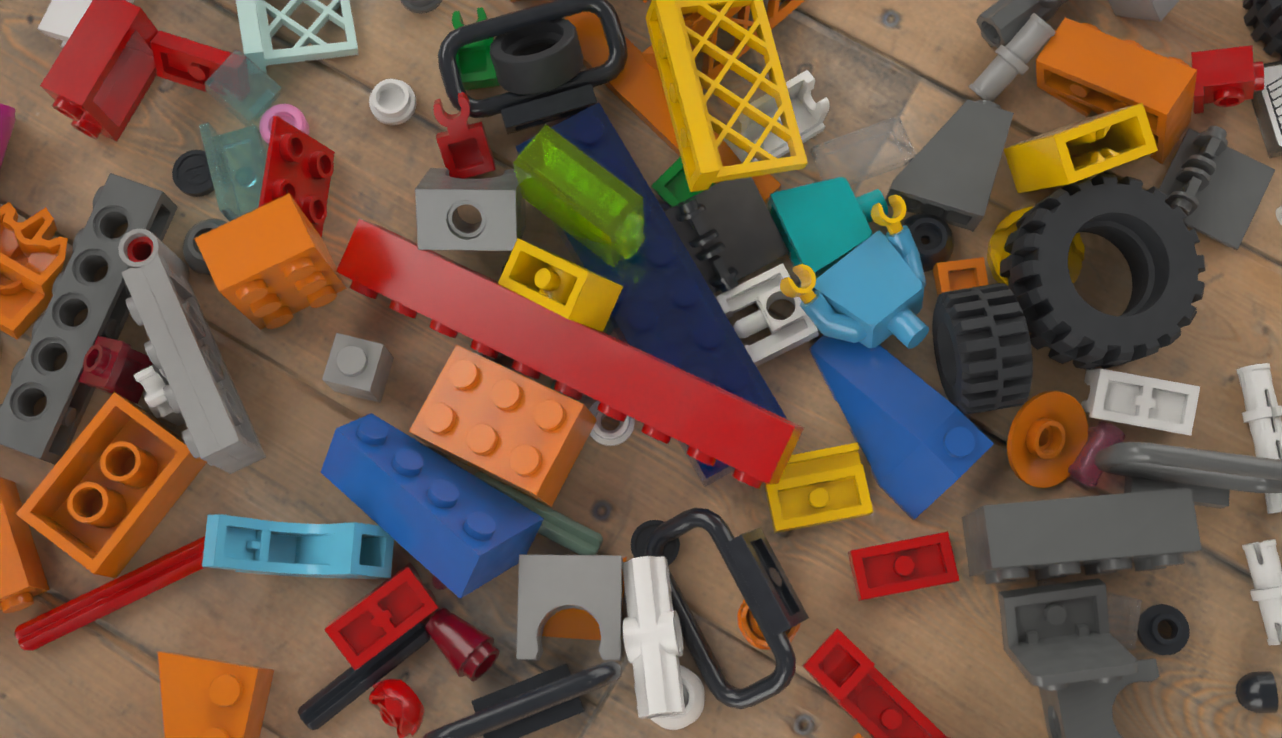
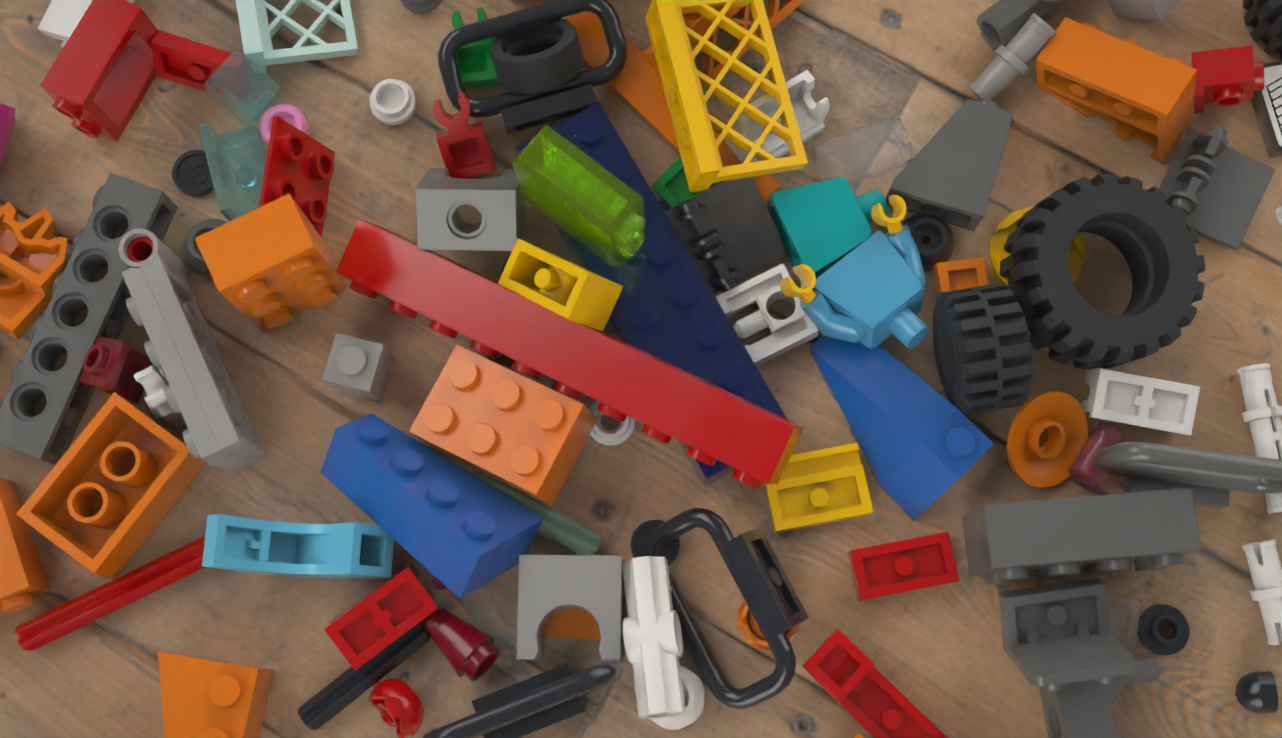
(1081, 149): yellow brick -> none

